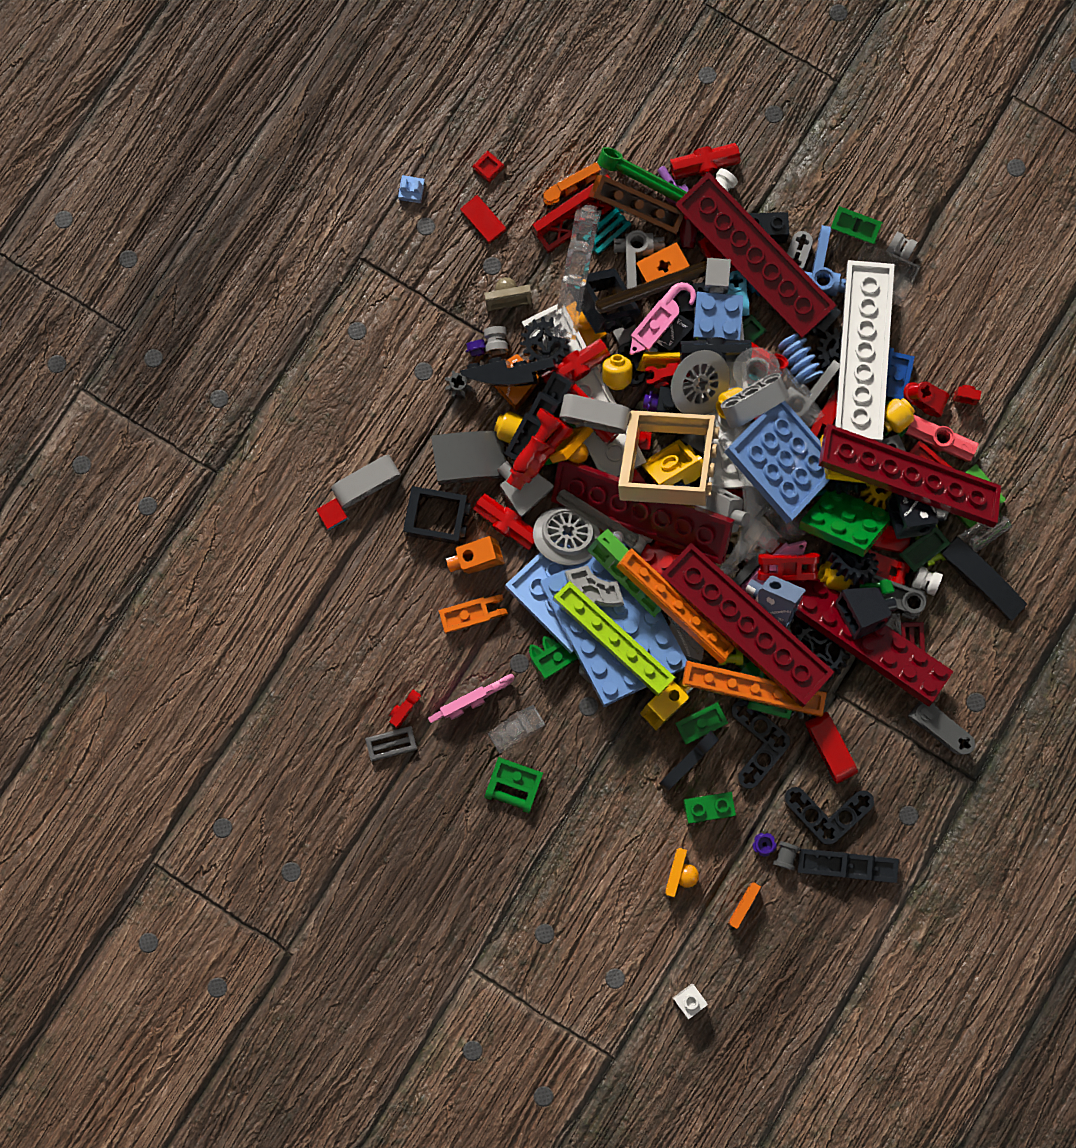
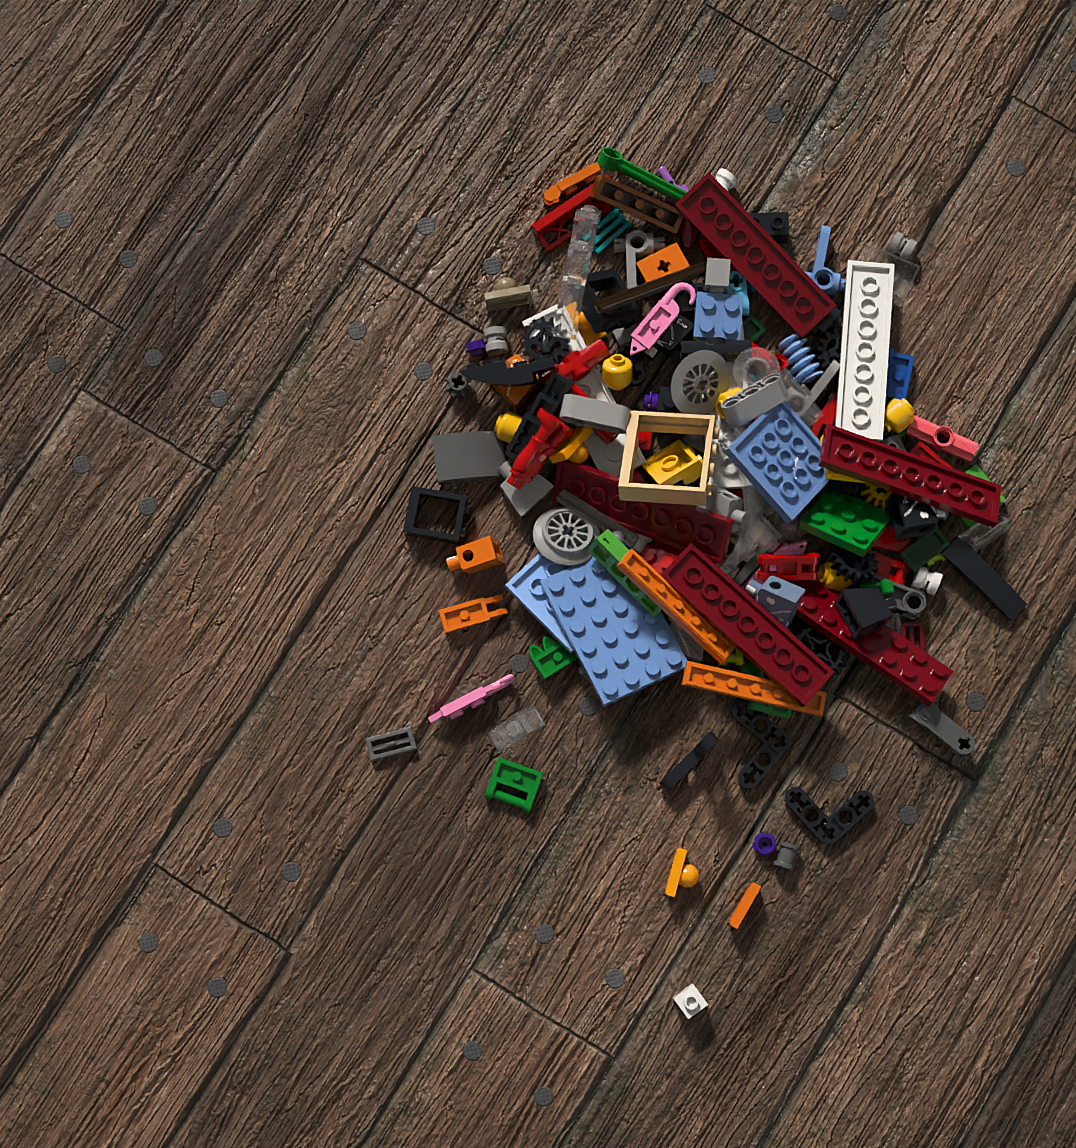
(332, 514): red tile -> none
(365, 481): light grey beam -> none
(400, 713): red plate -> none
(411, 189): light blue tile -> none
(483, 219): red tile -> none
(488, 166): red tile -> none
(505, 521): red piece -> none
(597, 590): light grey tile -> none
(613, 638): lime plate -> none
(658, 359): yellow tile -> none
(662, 707): yellow torso -> none
(663, 375): red plate -> none
(701, 723): green plate -> none
(704, 161): red piece -> none
(709, 808): green brick -> none
(803, 254): light grey beam -> none
(831, 747): red beam -> none
(849, 865): black slope -> none
(857, 225): green brick -> none
(926, 397): red piece -> none
(967, 394): red plate -> none

